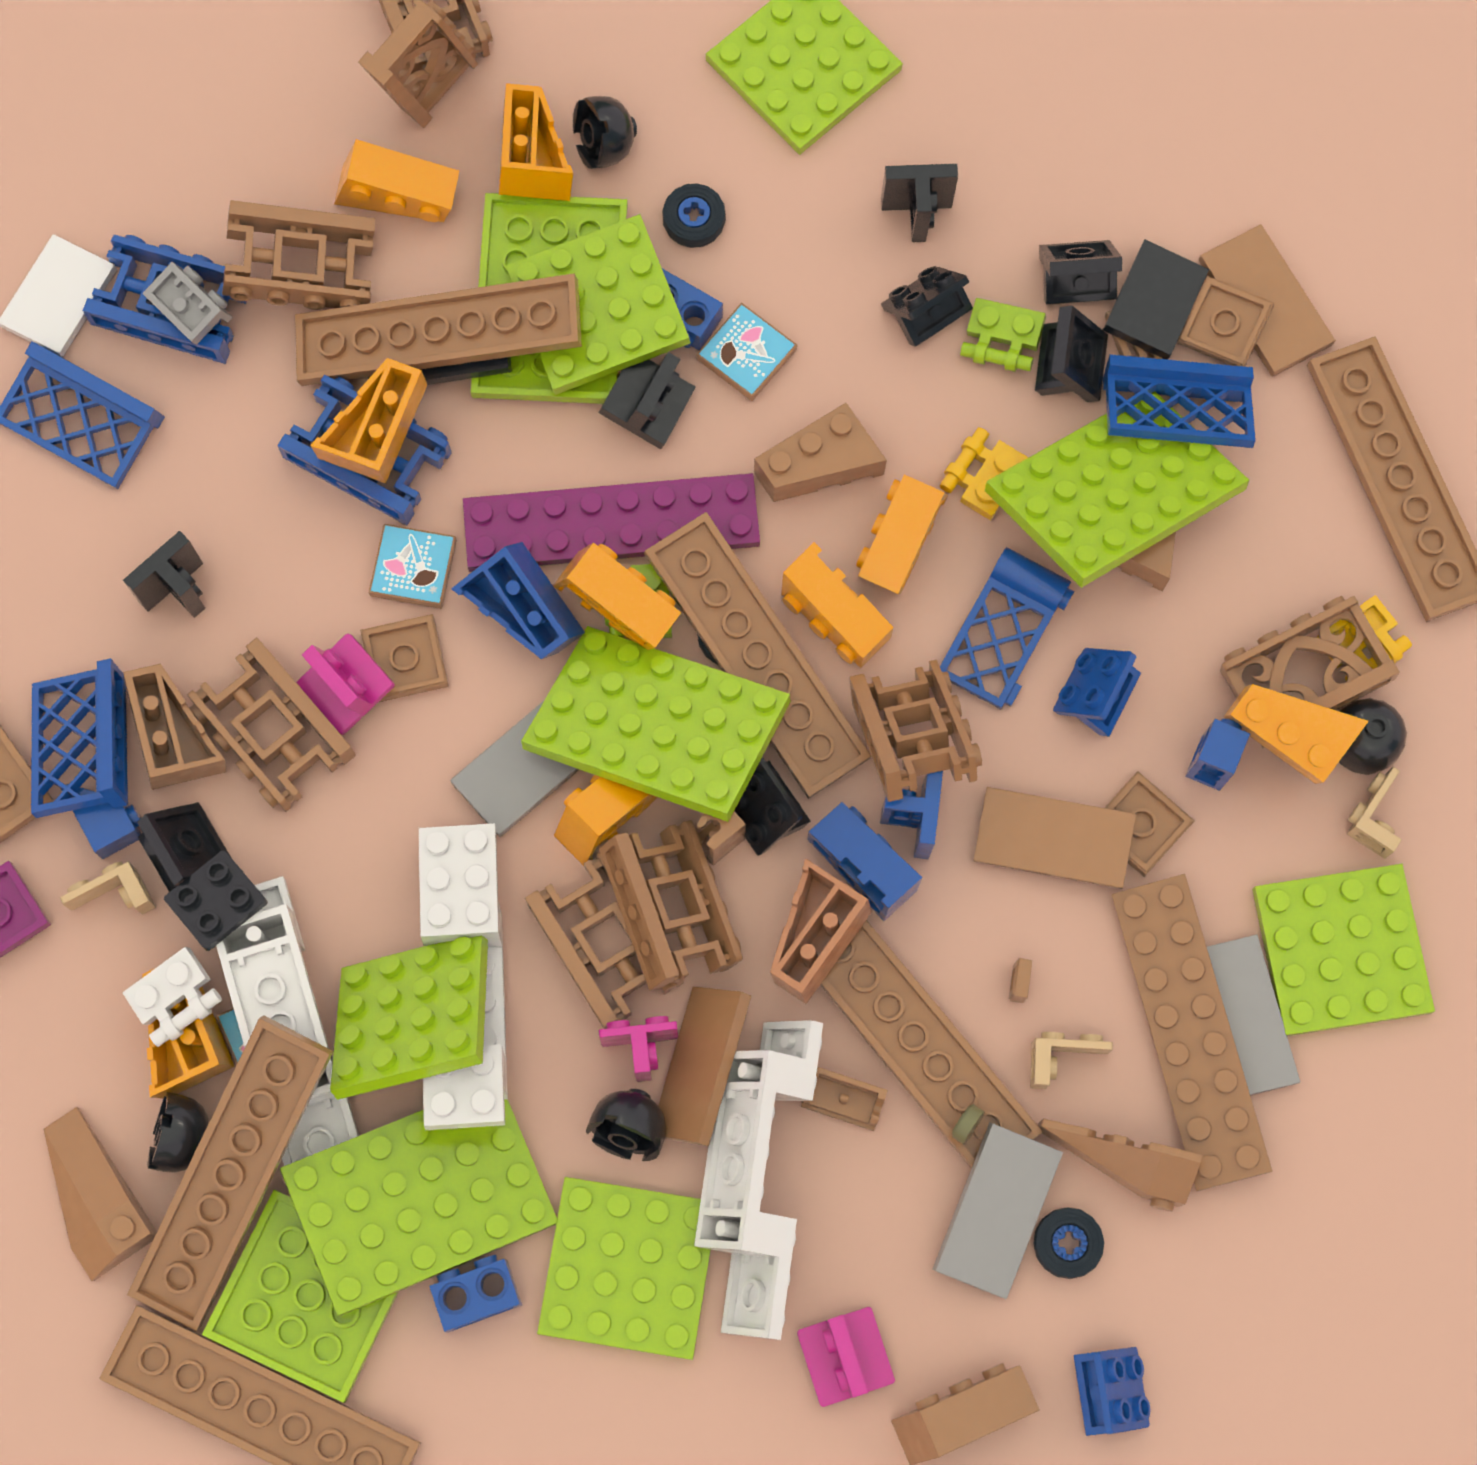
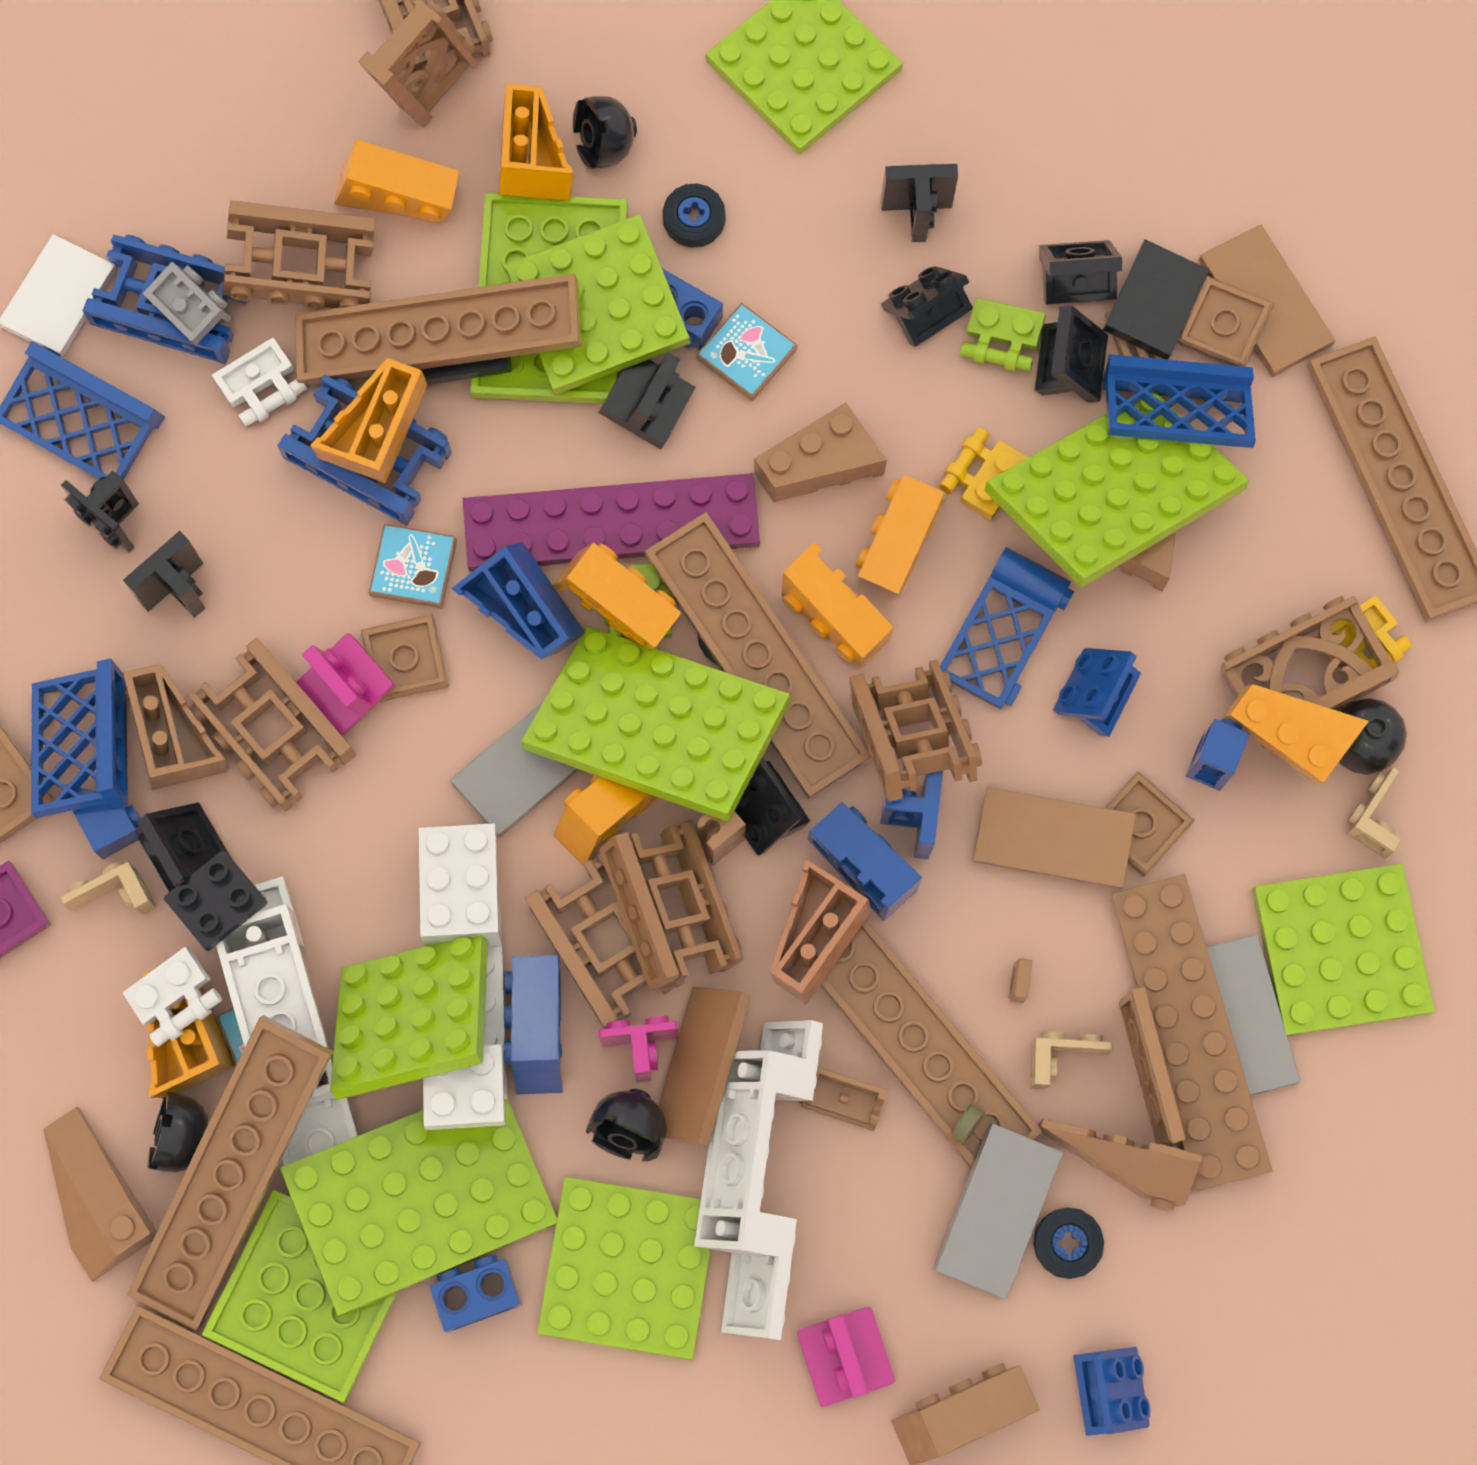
(104, 507): none -> black bracket
(254, 373): none -> white plate
(534, 1024): none -> wedge
(1151, 1068): none -> medium nougat tile

